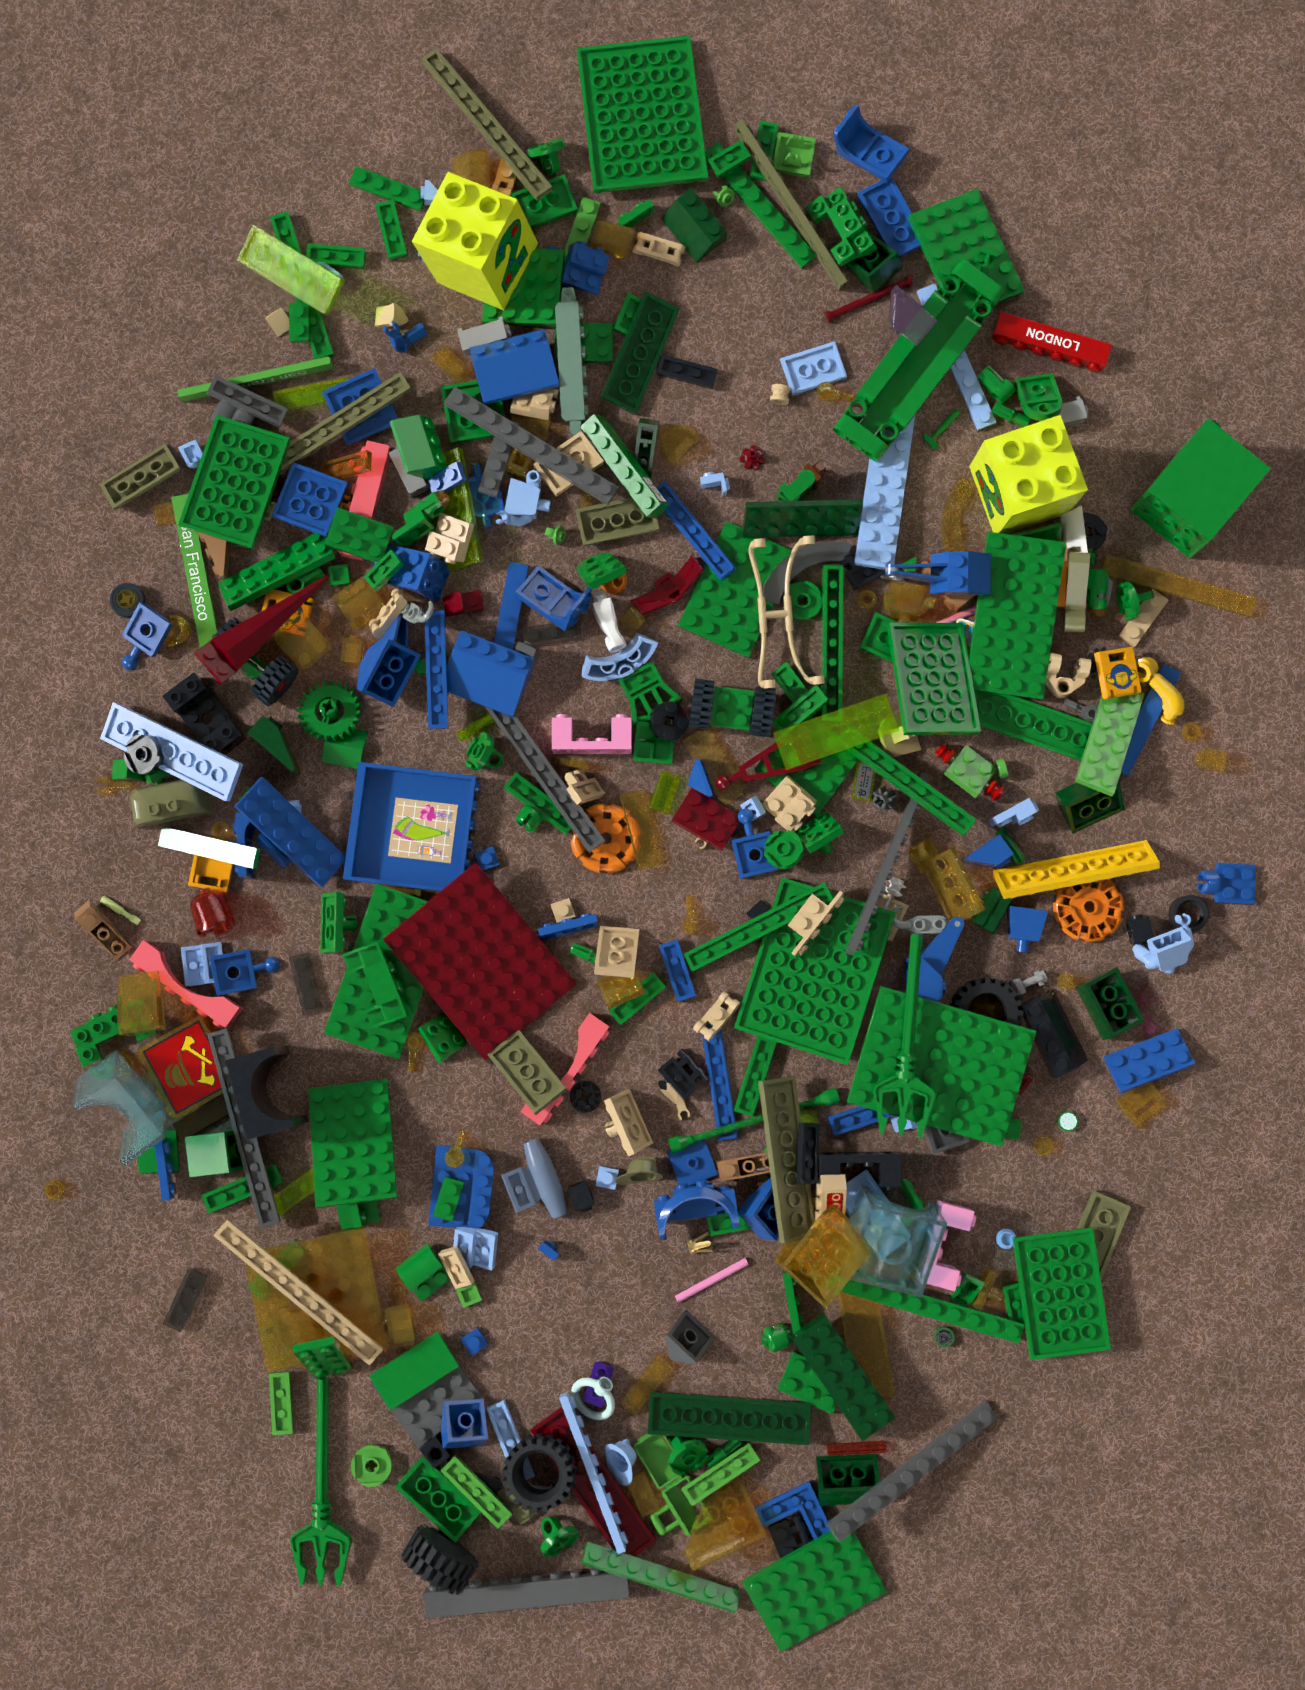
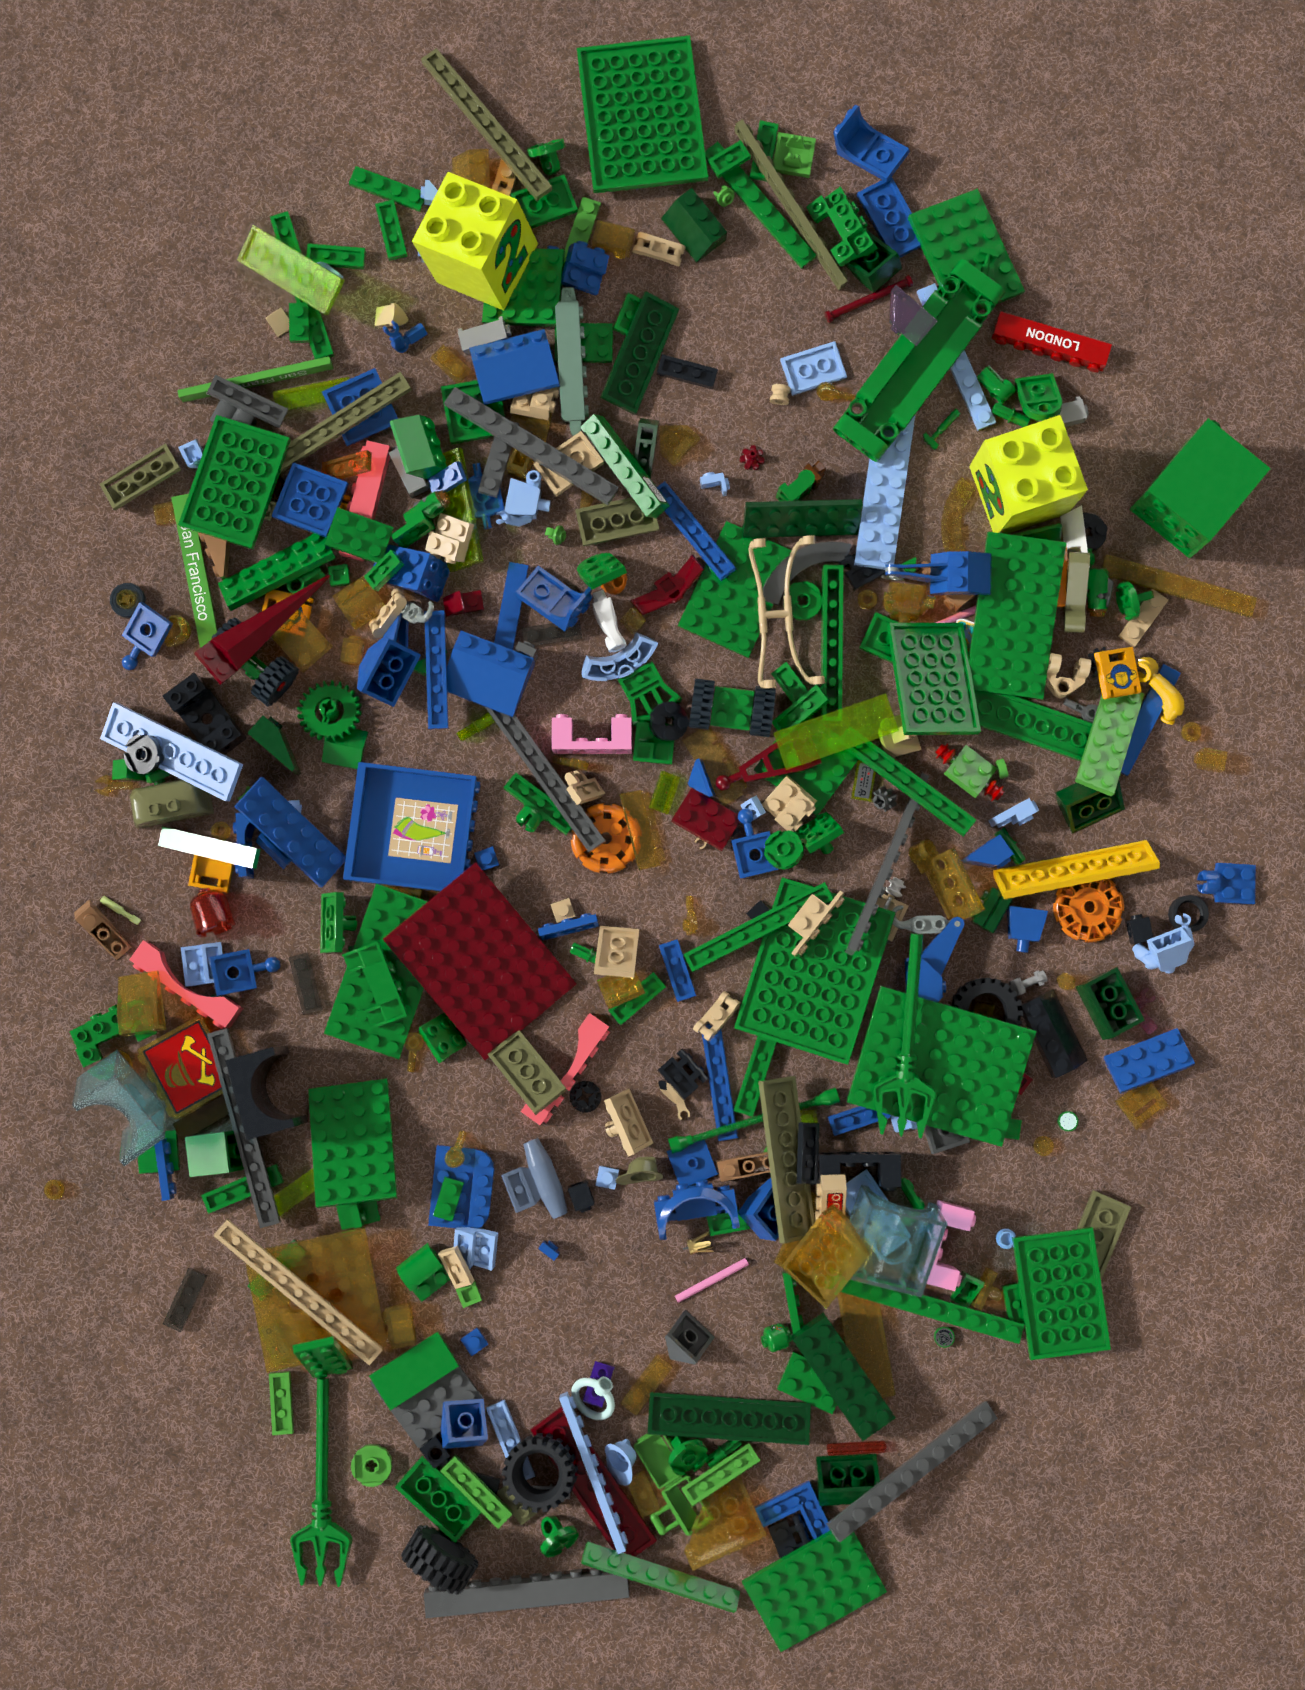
(480, 752): green tile -> none
(641, 211): green plate -> none

